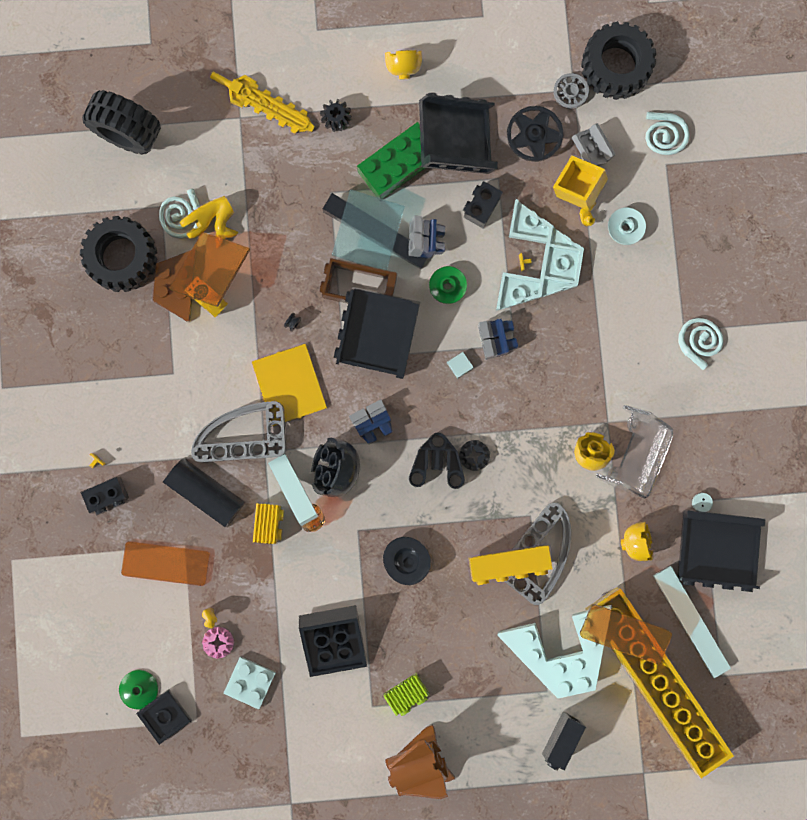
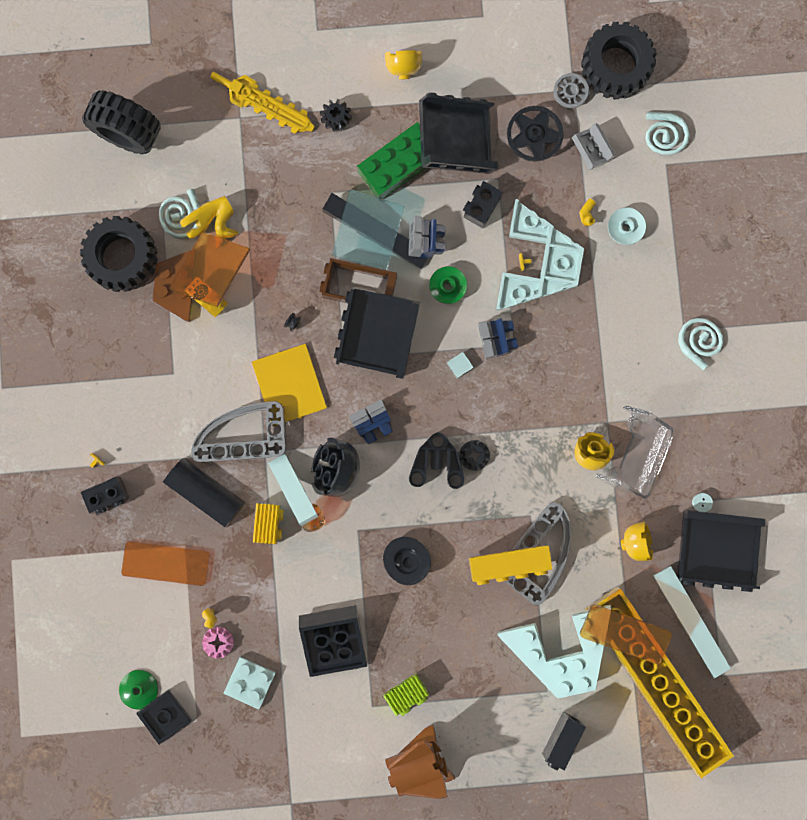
(580, 183): yellow piece -> none

